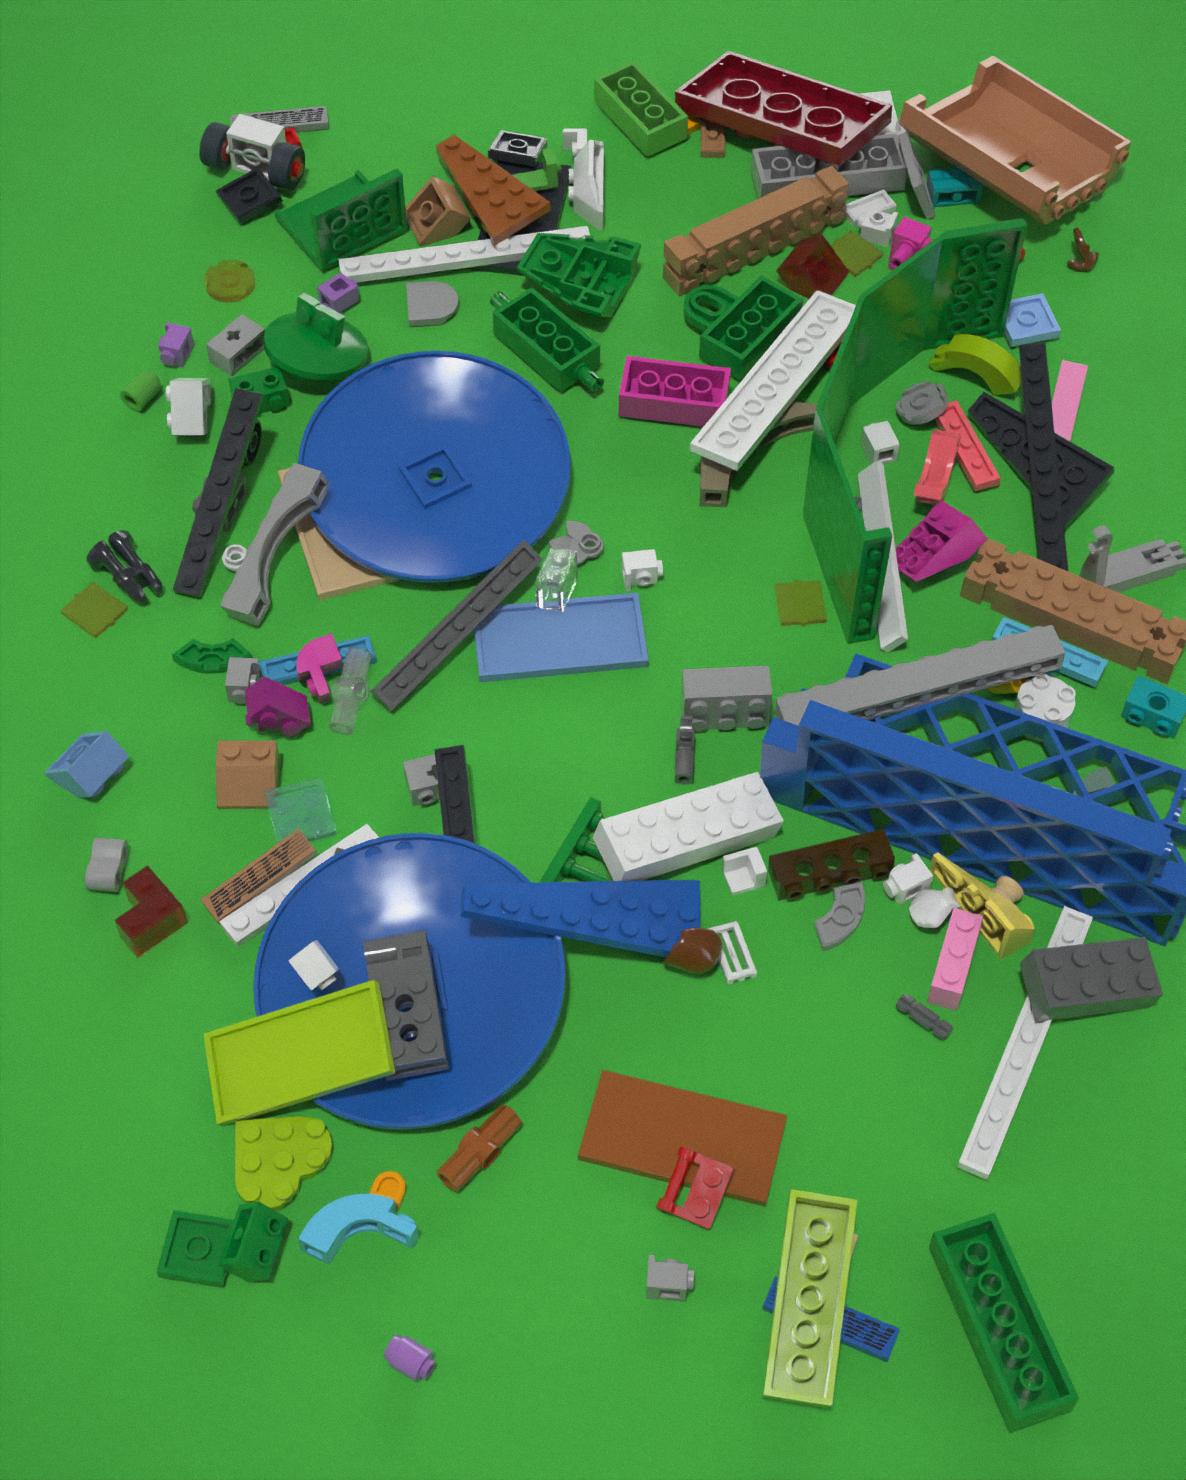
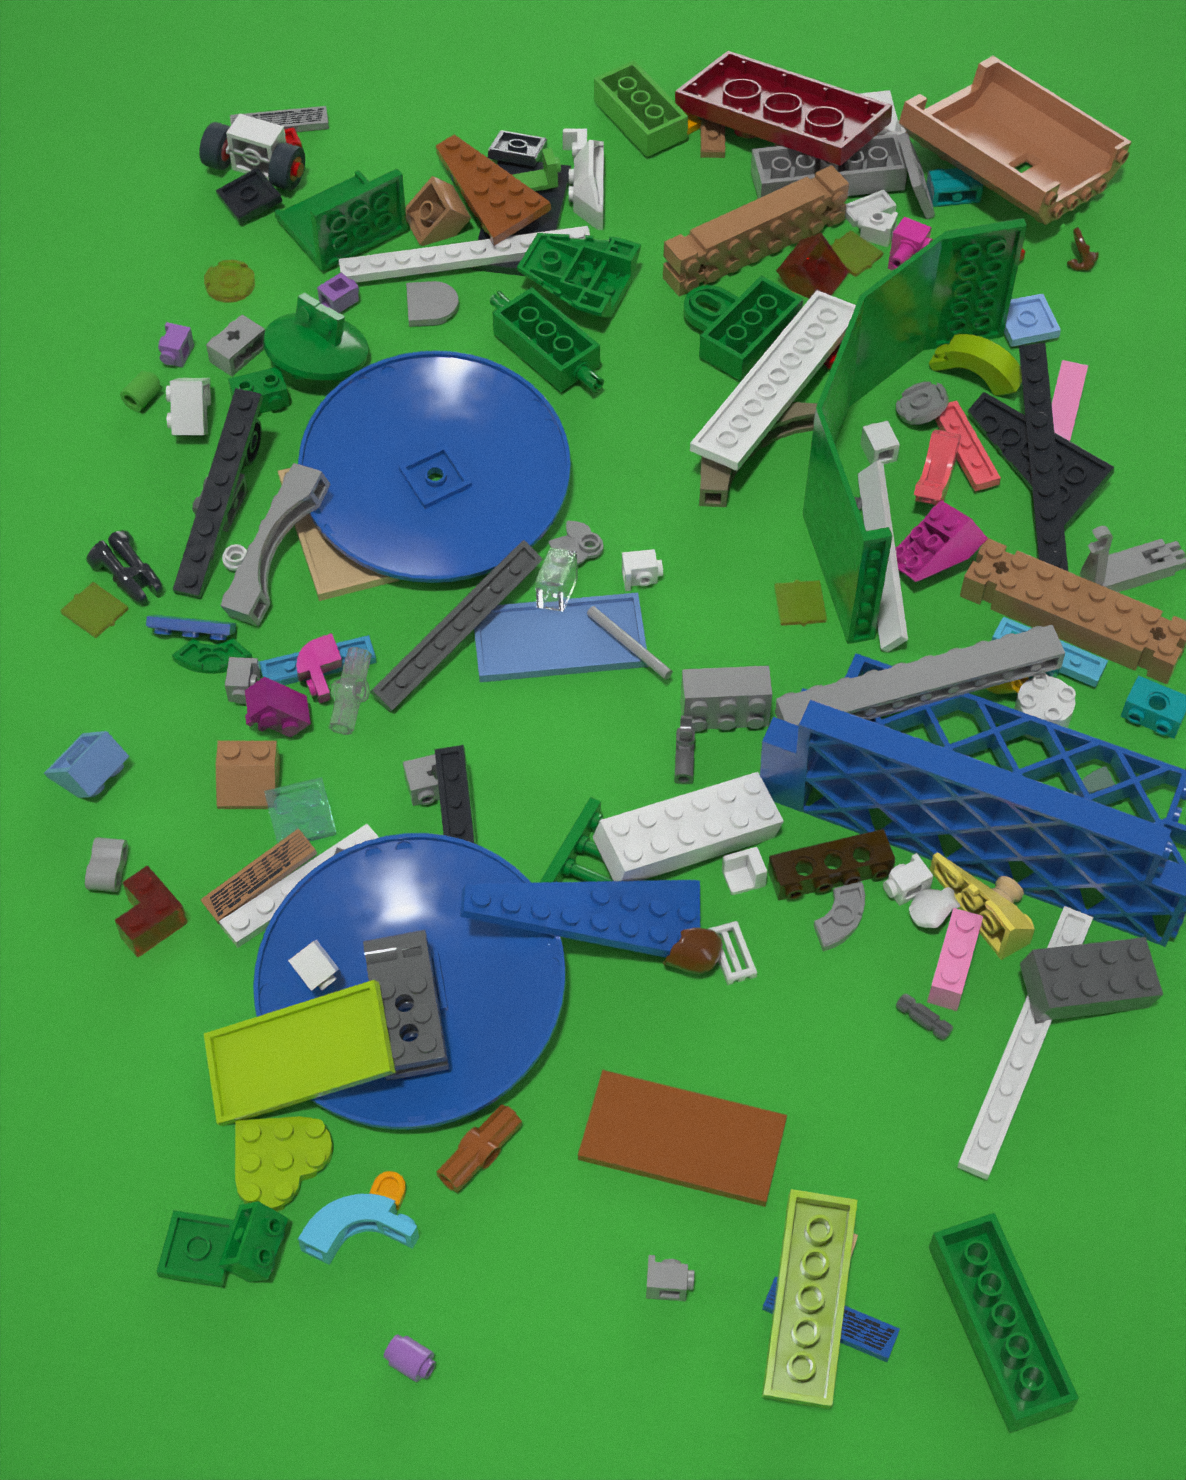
(190, 627): none -> blue tile
(629, 642): none -> light grey bar
(672, 390): dark pink brick -> none
(705, 1193): red plate -> none

